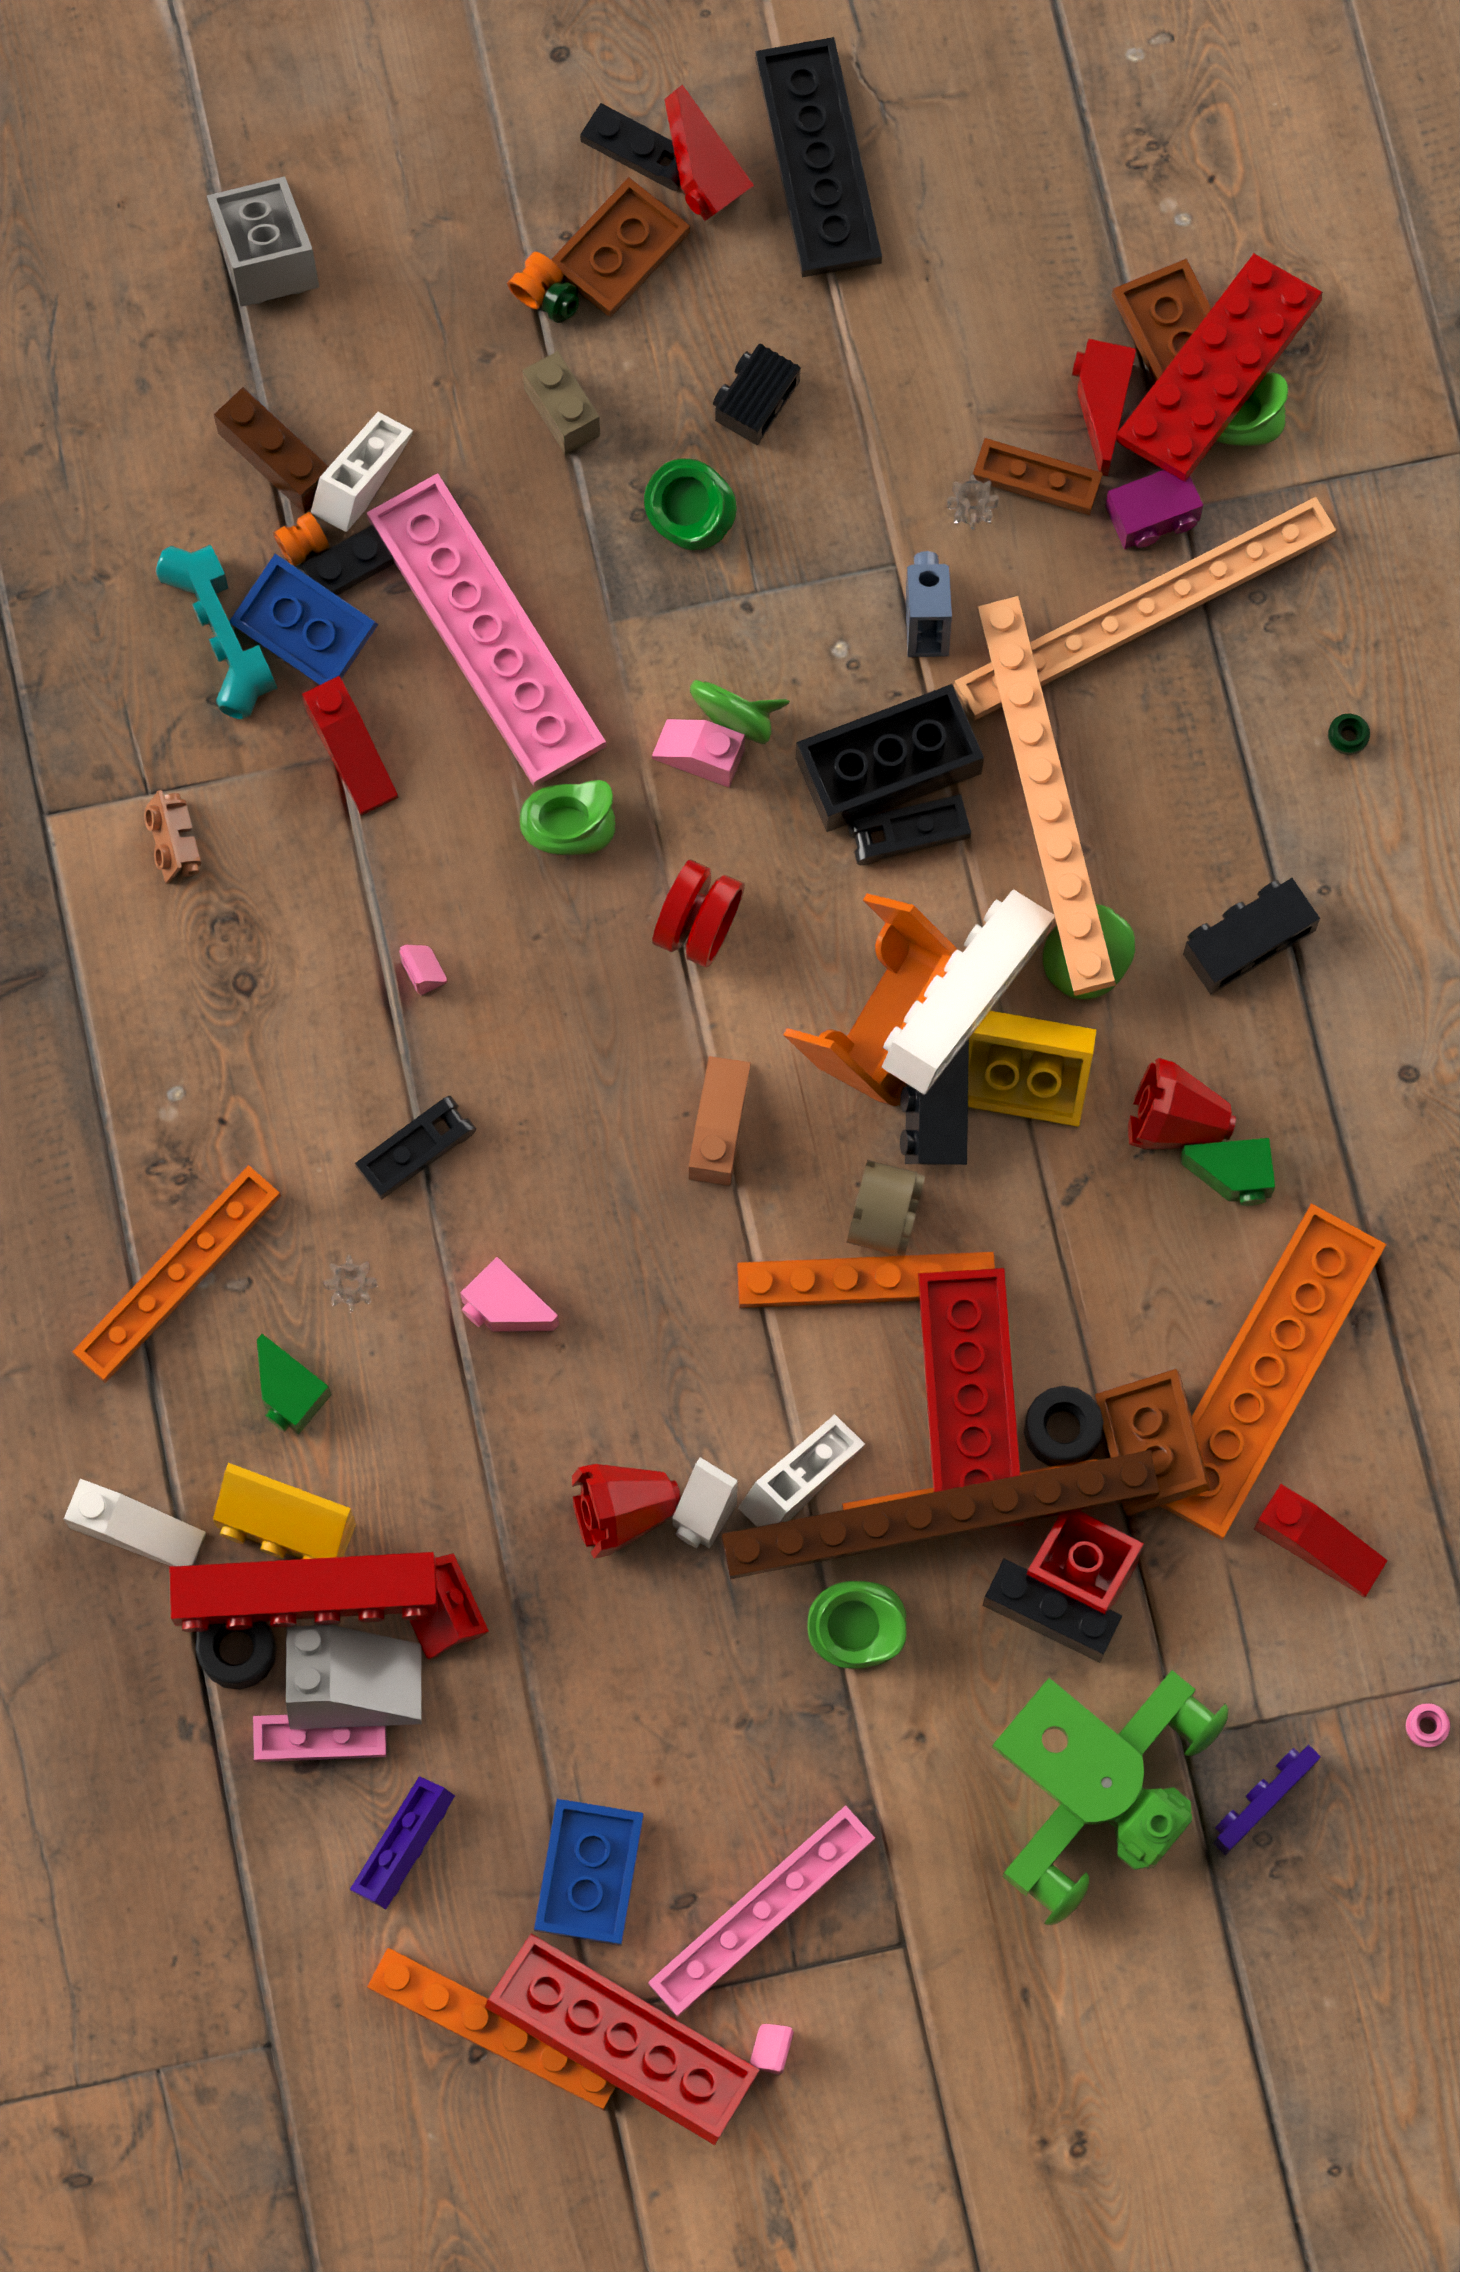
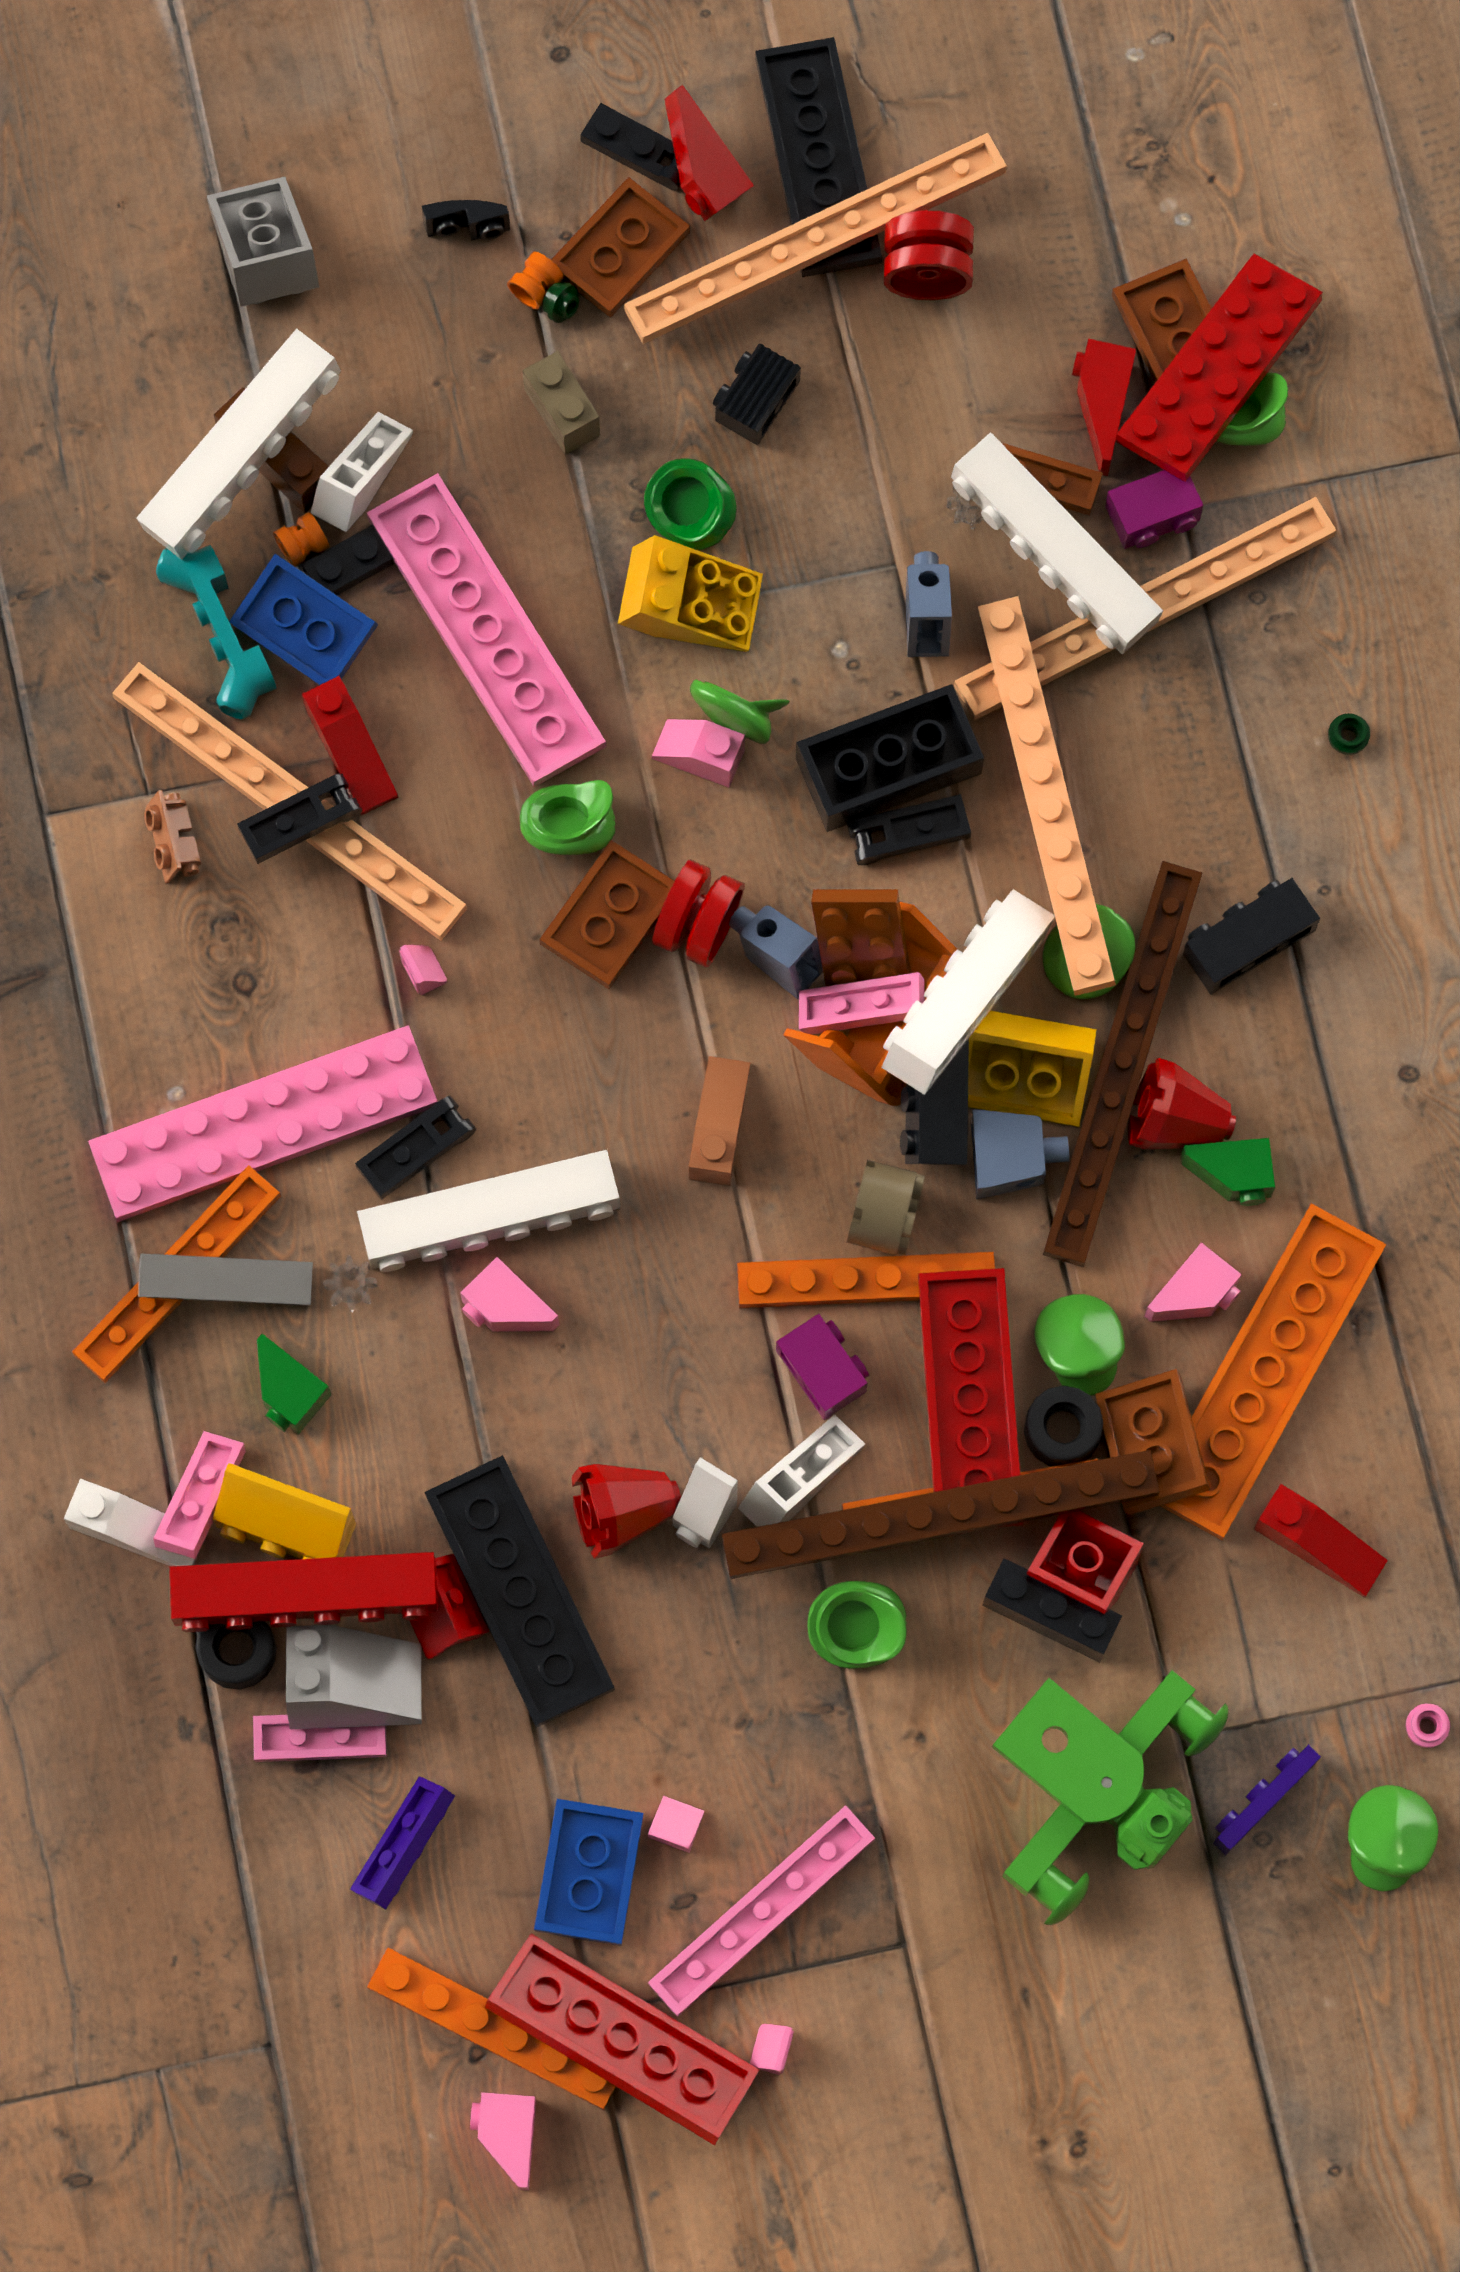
(197, 1494): none -> bright pink plate
(225, 1279): none -> light grey tile
(240, 444): none -> white brick
(263, 1123): none -> bright pink plate
(269, 784): none -> light nougat plate
(298, 818): none -> black plate
(482, 218): none -> black slope
(489, 1210): none -> white brick
(507, 2132): none -> bright pink slope
(519, 1591): none -> black plate
(608, 915): none -> dark orange plate
(675, 1824): none -> bright pink slope
(689, 596): none -> yellow slope
(779, 947): none -> sand blue torso
(814, 238): none -> light nougat plate
(822, 1365): none -> magenta brick
(859, 934): none -> dark orange plate
(859, 1003): none -> bright pink plate
(928, 255): none -> red wheel
(1011, 1152): none -> sand blue torso
(1055, 544): none -> white brick
(1080, 1341): none -> bright green piece
(1122, 1064): none -> reddish brown plate
(1196, 1288): none -> bright pink slope
(1391, 1836): none -> bright green piece

